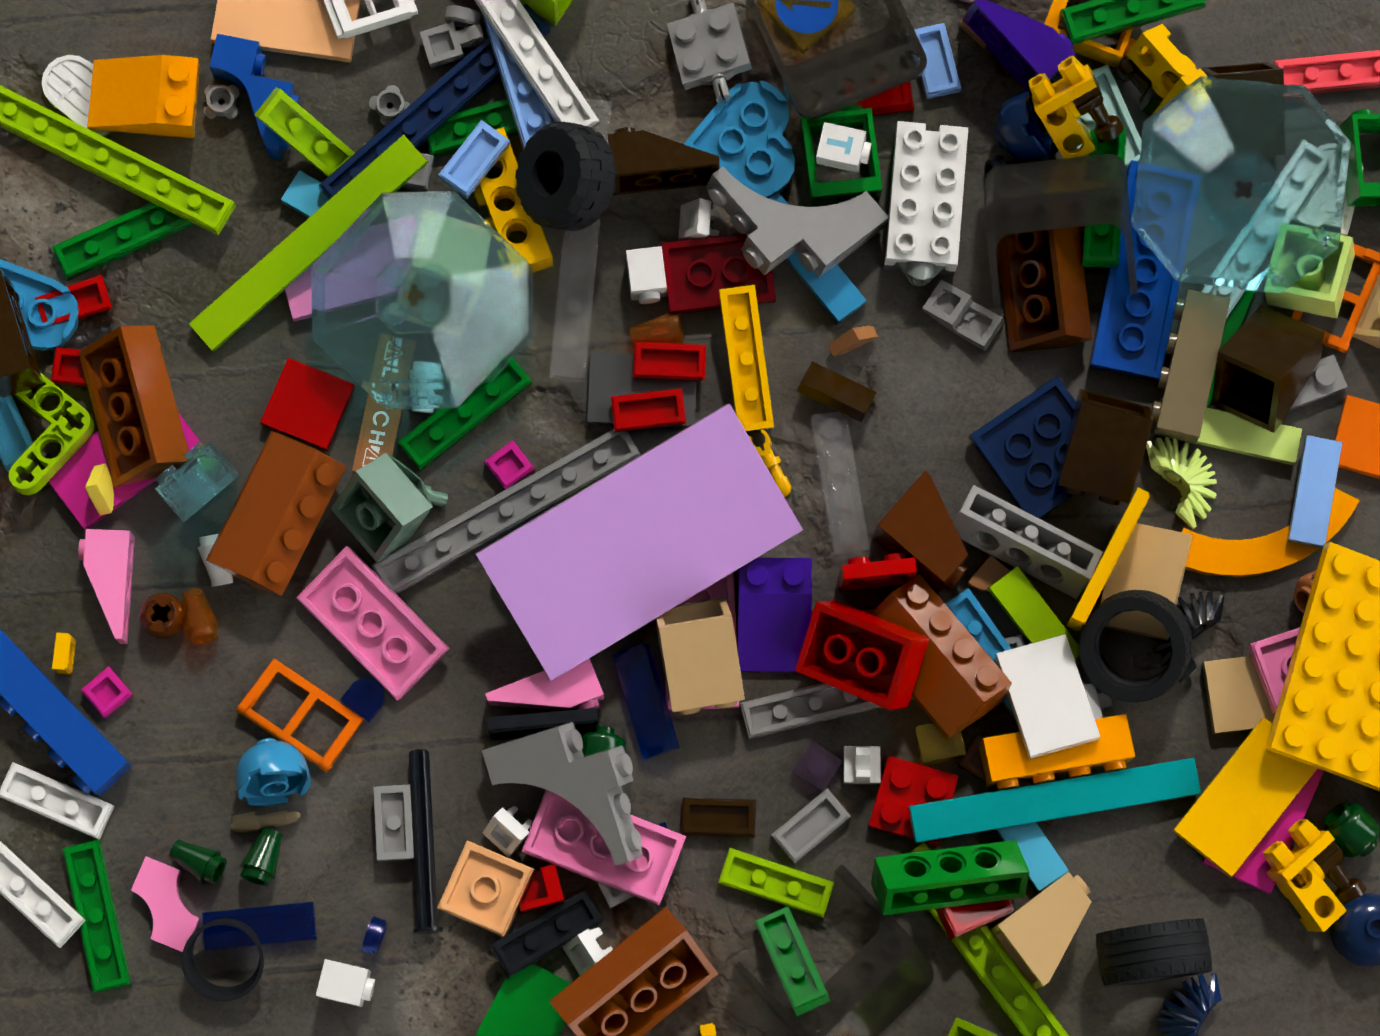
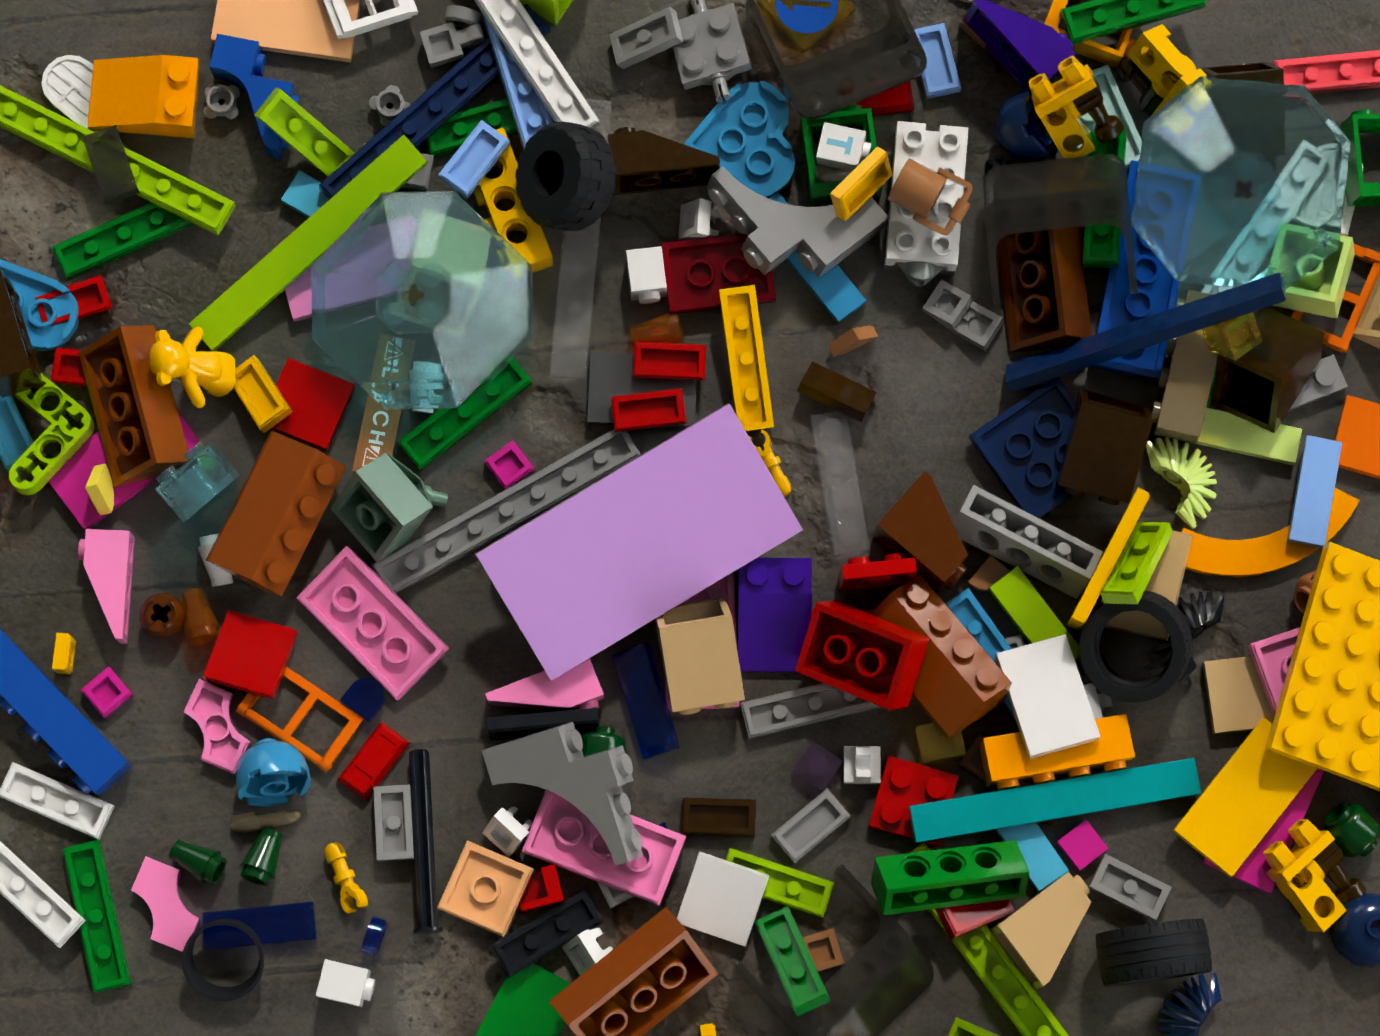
(110, 164): none -> clear smoke tile
(196, 368): none -> yellow piece
(211, 711): none -> bright pink tile
(250, 654): none -> red tile
(260, 394): none -> yellow tile
(344, 877): none -> yellow piece
(373, 761): none -> red tile
(646, 38): none -> light grey plate
(722, 898): none -> white tile
(824, 949): none -> medium nougat tile
(861, 184): none -> yellow tile
(919, 189): none -> medium nougat piece
(1082, 845): none -> dark pink tile
(1129, 887): none -> light grey plate
(1136, 563): none -> lime tile
(1146, 332): none -> dark blue tile
(1234, 336): none -> clear yellow panel

